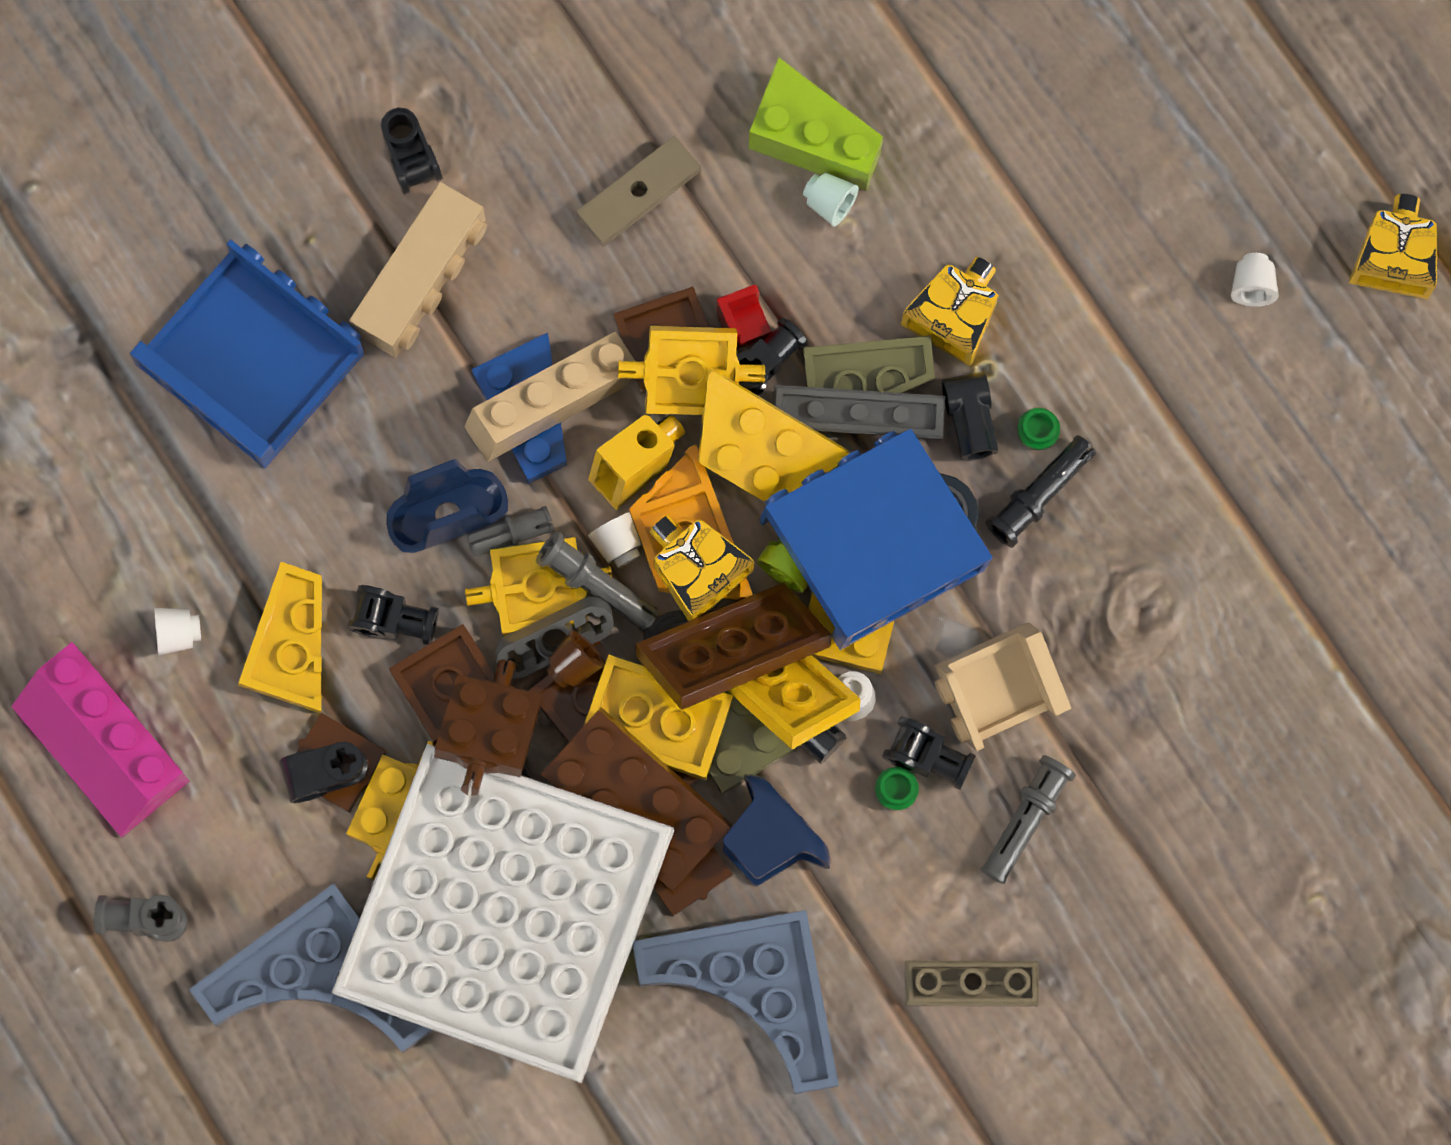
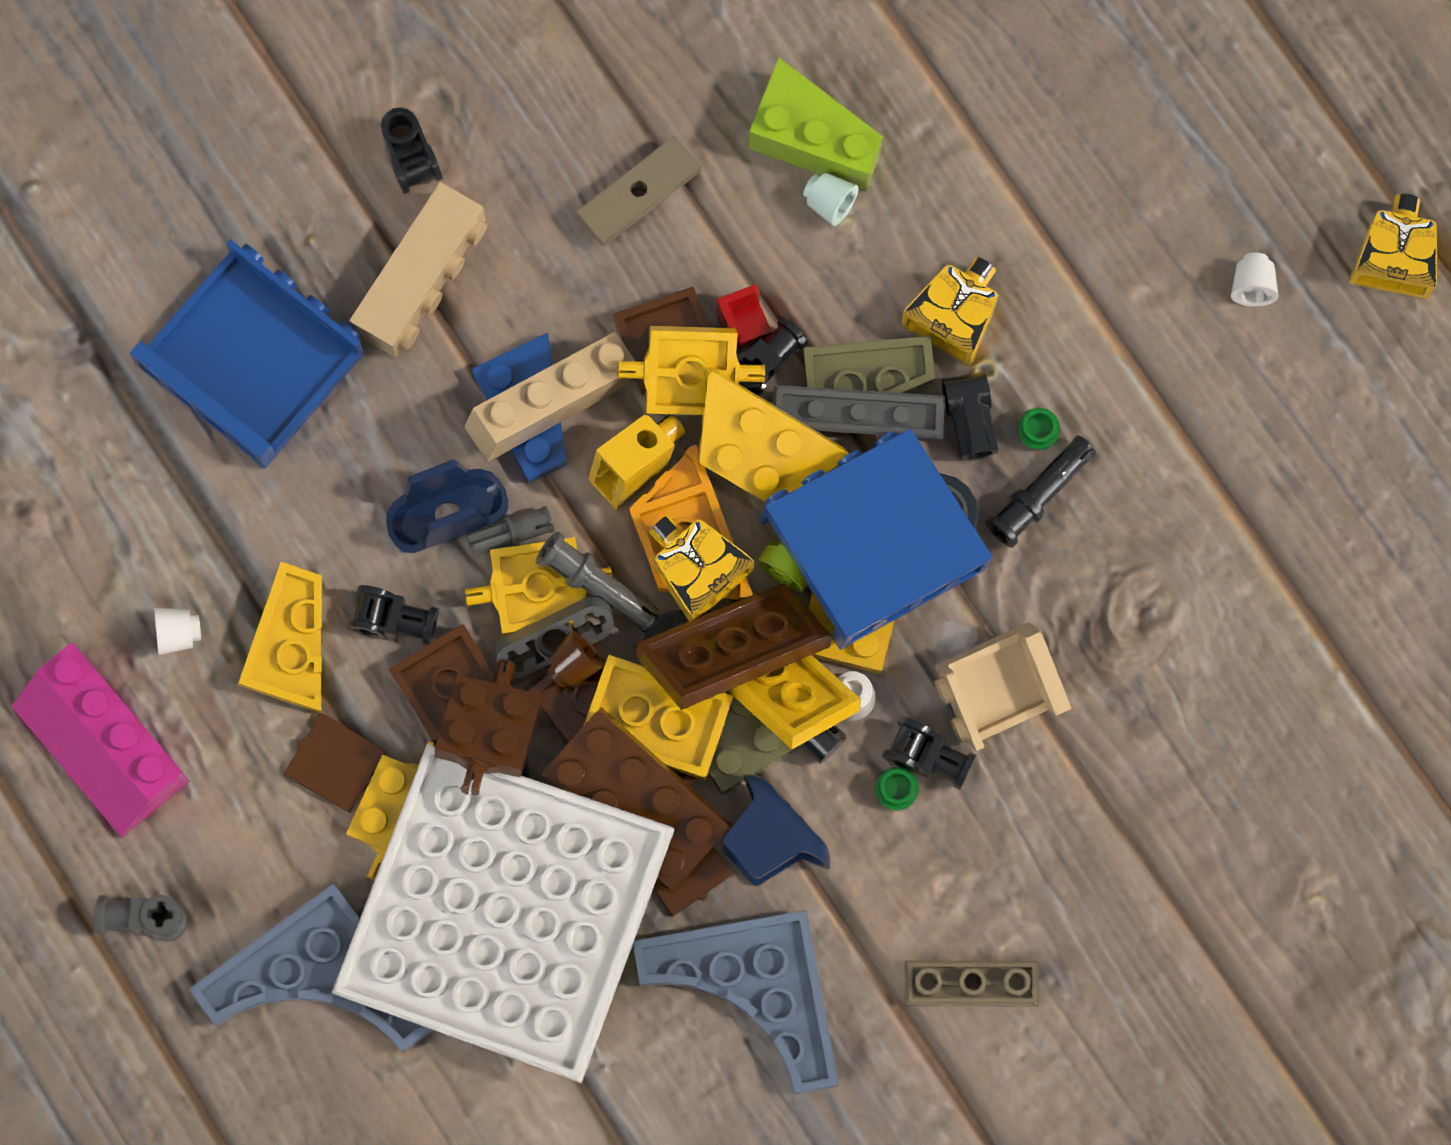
(315, 774): black piece -> none
(617, 540): white hat -> none
(1036, 803): dark grey pin -> none

